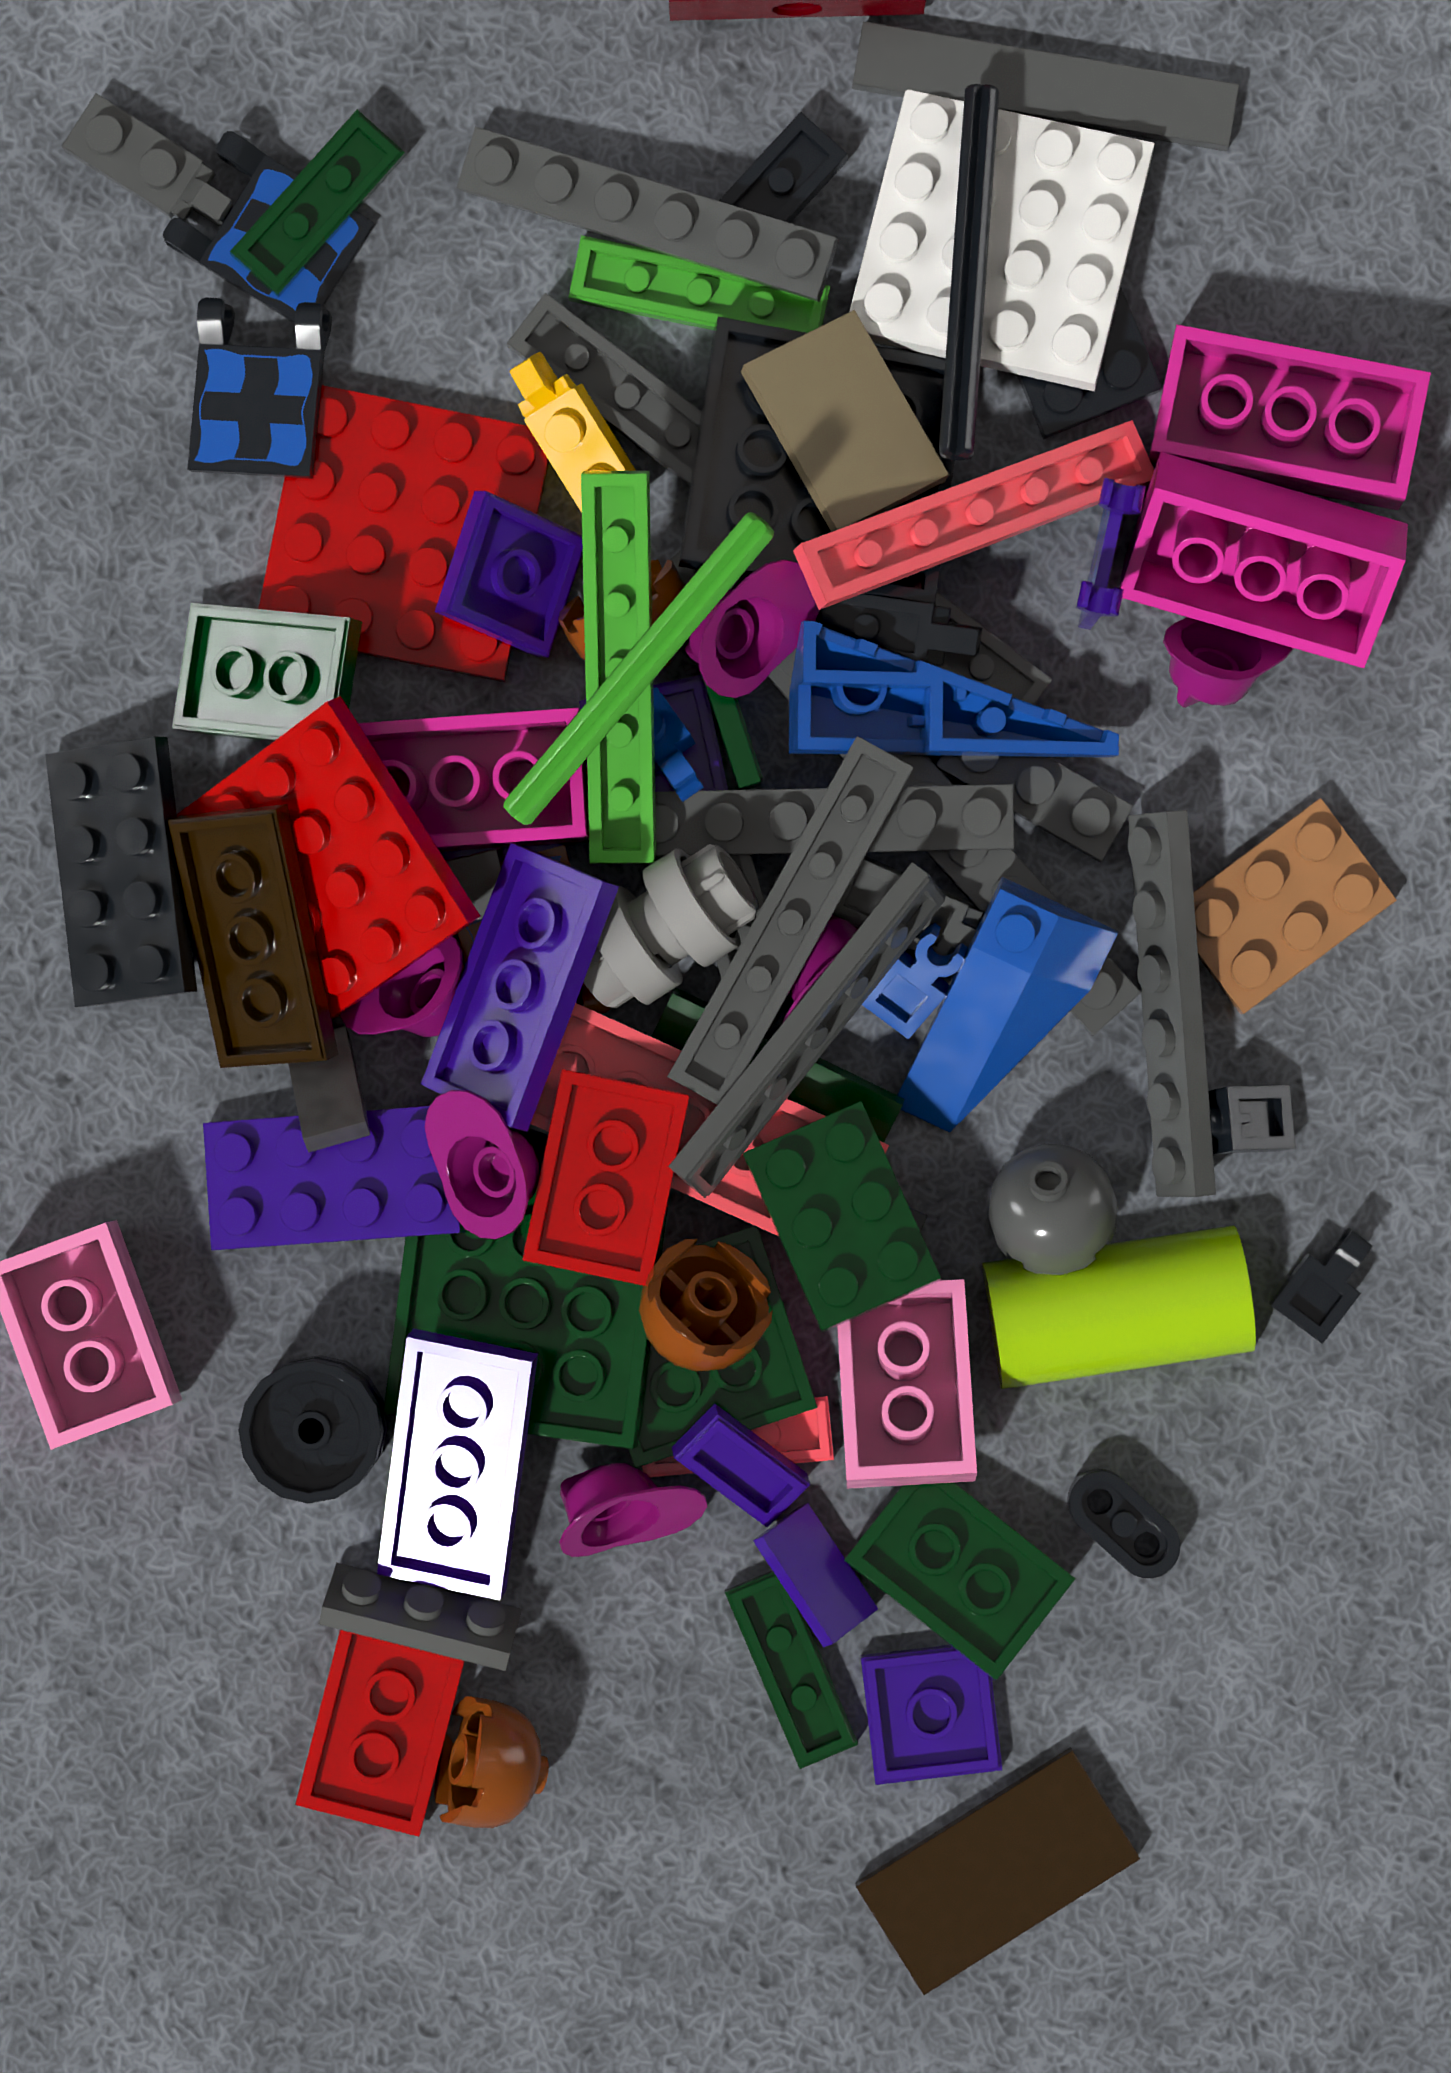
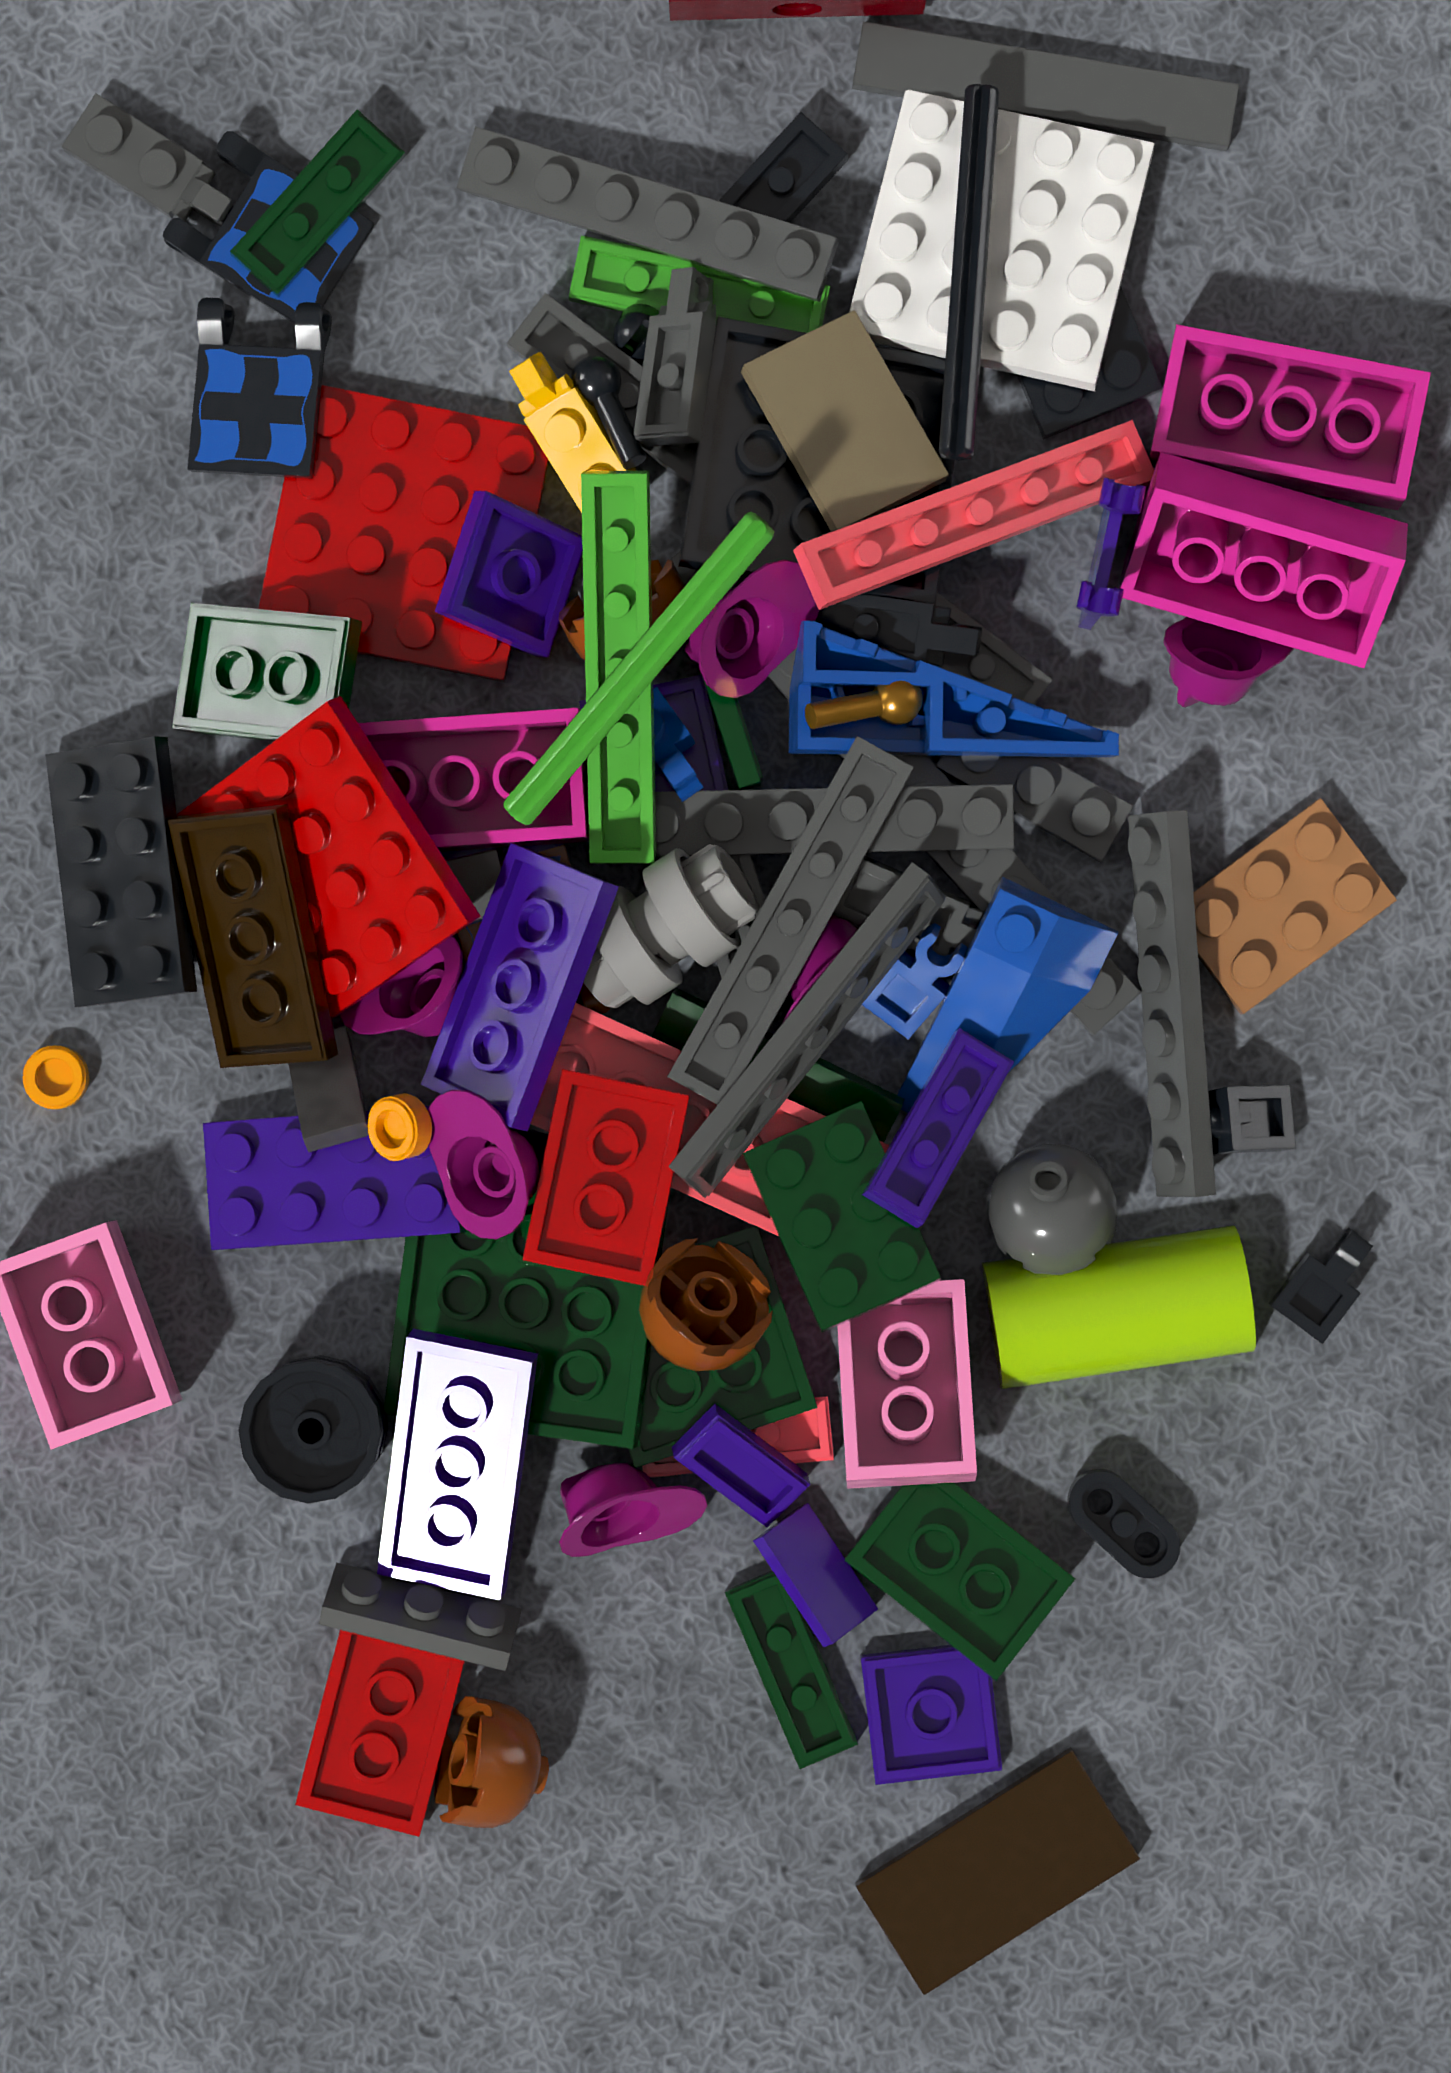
(55, 1077): none -> light orange tile
(399, 1127): none -> light orange tile
(600, 384): none -> black bar
(628, 324): none -> black hinge
(677, 363): none -> dark grey hinge
(891, 703): none -> pearl gold bar
(938, 1128): none -> dark purple tile

